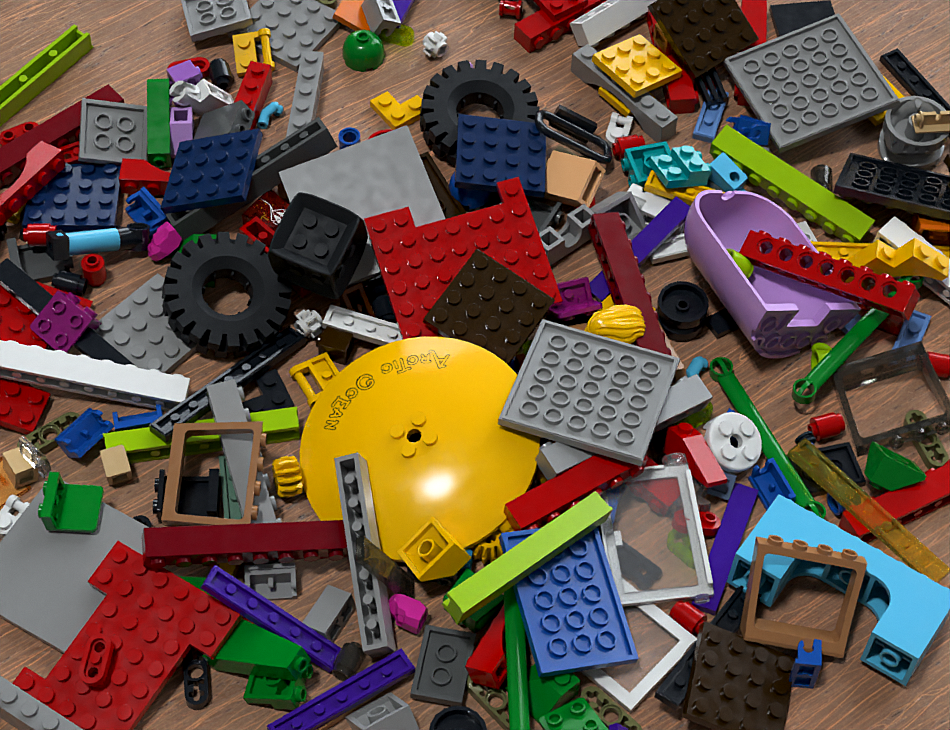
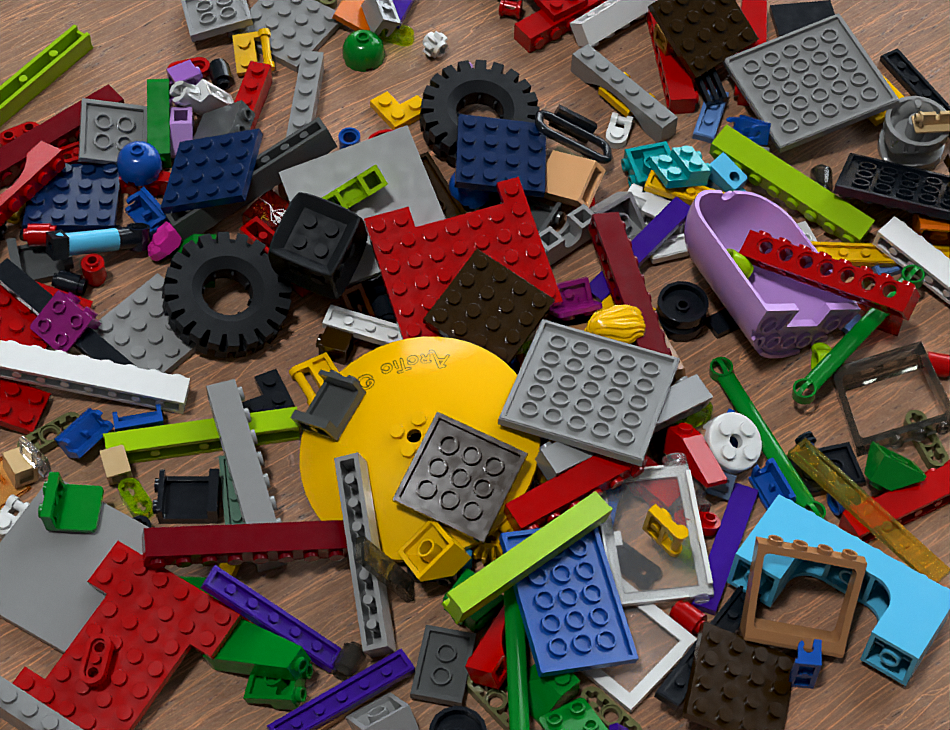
(131, 501): none -> clear neon green beam
(139, 163): none -> blue cylinder
(181, 433): medium nougat windscreen -> none
(190, 683): black beam -> none
(243, 372): black tile -> none
(267, 112): medium azure arm -> none
(272, 580): light grey hinge -> none
(287, 476): yellow gear -> none
(308, 323): white gear -> none
(330, 612): light grey hinge -> none
(331, 406): none -> dark grey panel
(357, 188): none -> lime arch
(408, 612): dark pink rock -> none
(460, 477): none -> plate
(626, 142): red brick -> none
(637, 65): yellow plate -> none
(659, 525): none -> yellow plate
(697, 364): medium azure arm -> none
(826, 425): red brick -> none
(908, 260): yellow arch -> none
(912, 330): medium blue tile -> none

